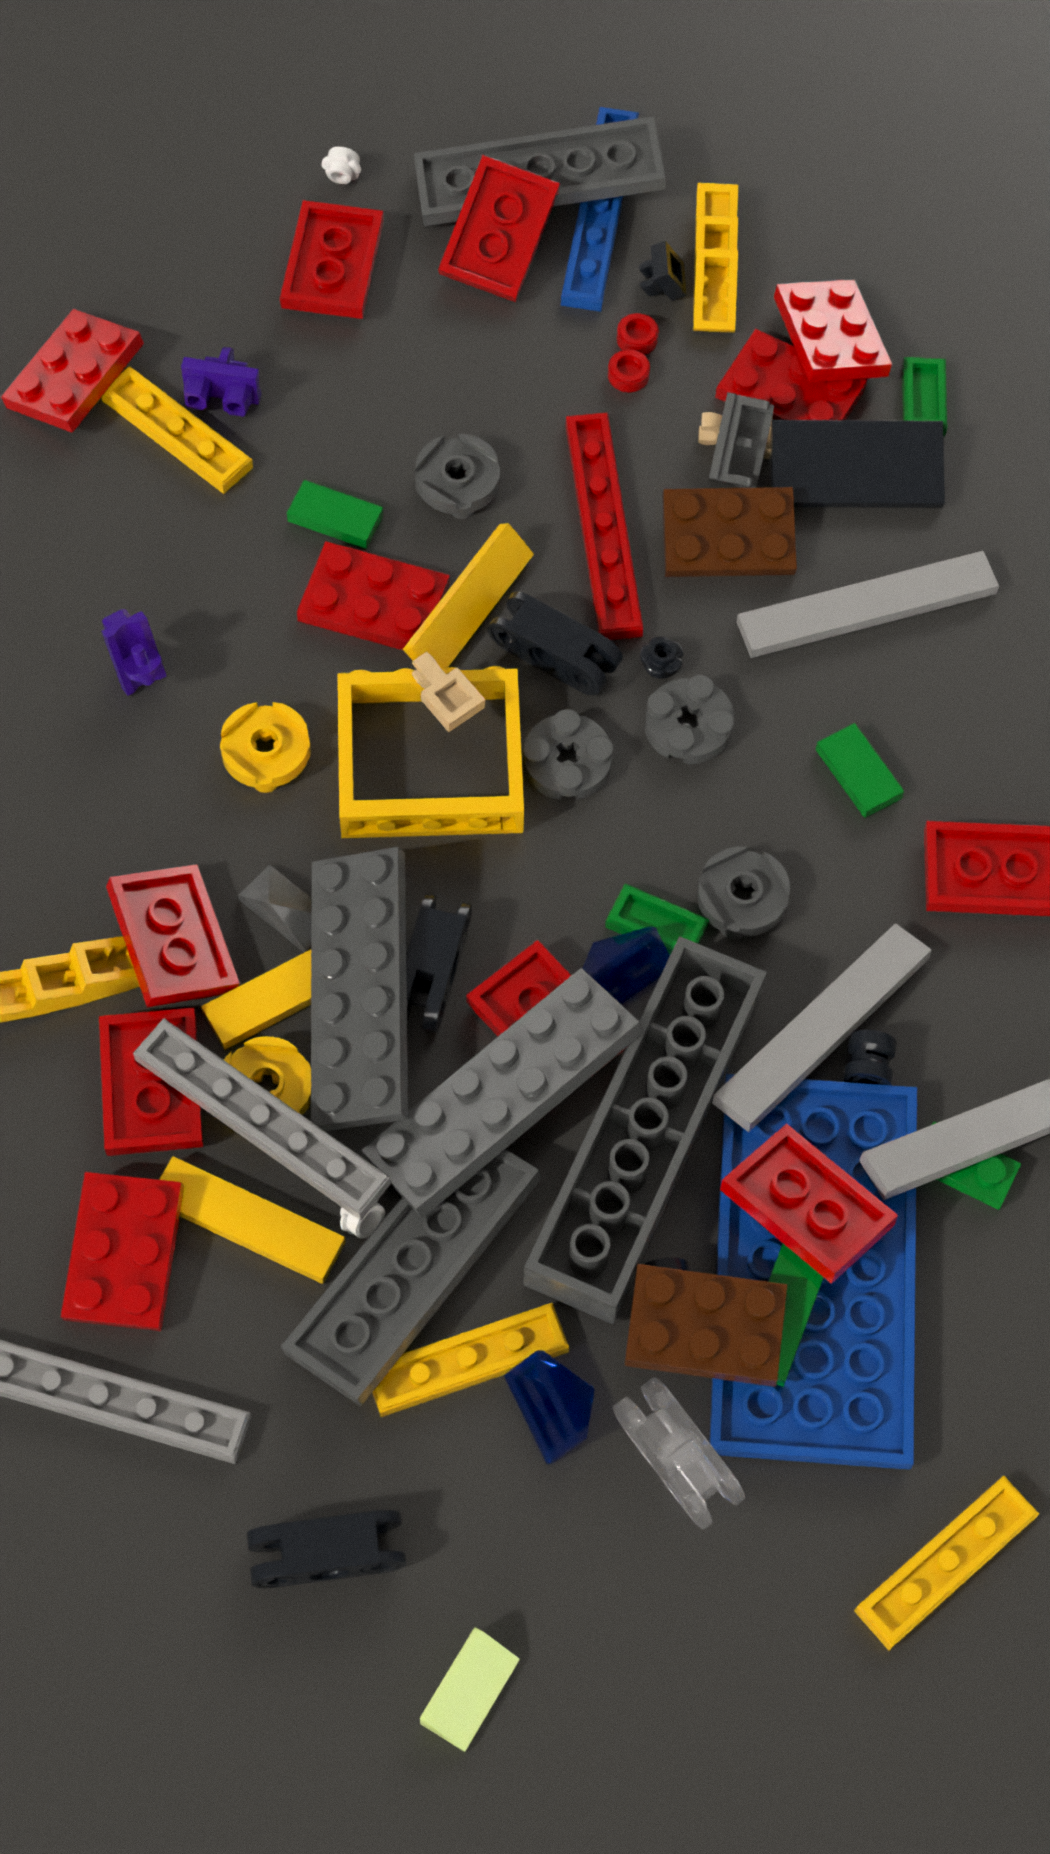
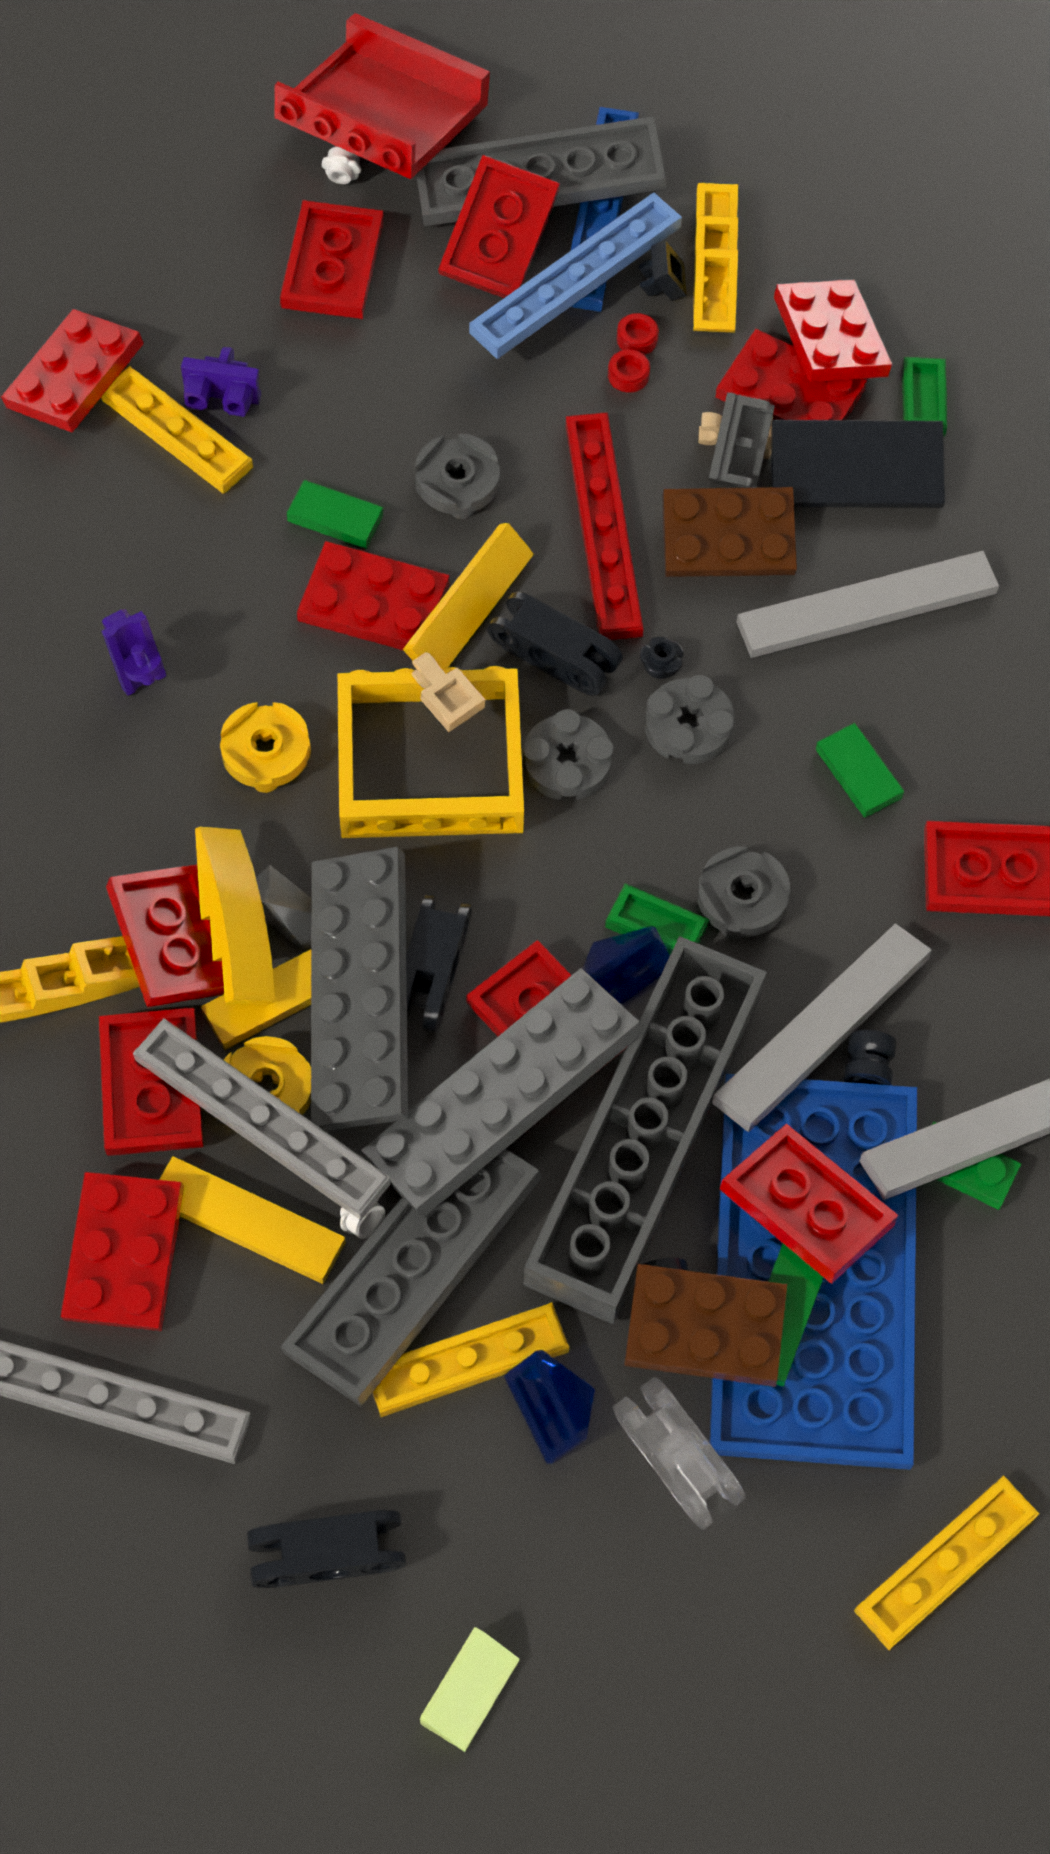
(235, 914): none -> yellow slope
(386, 97): none -> red panel
(574, 275): none -> medium blue plate

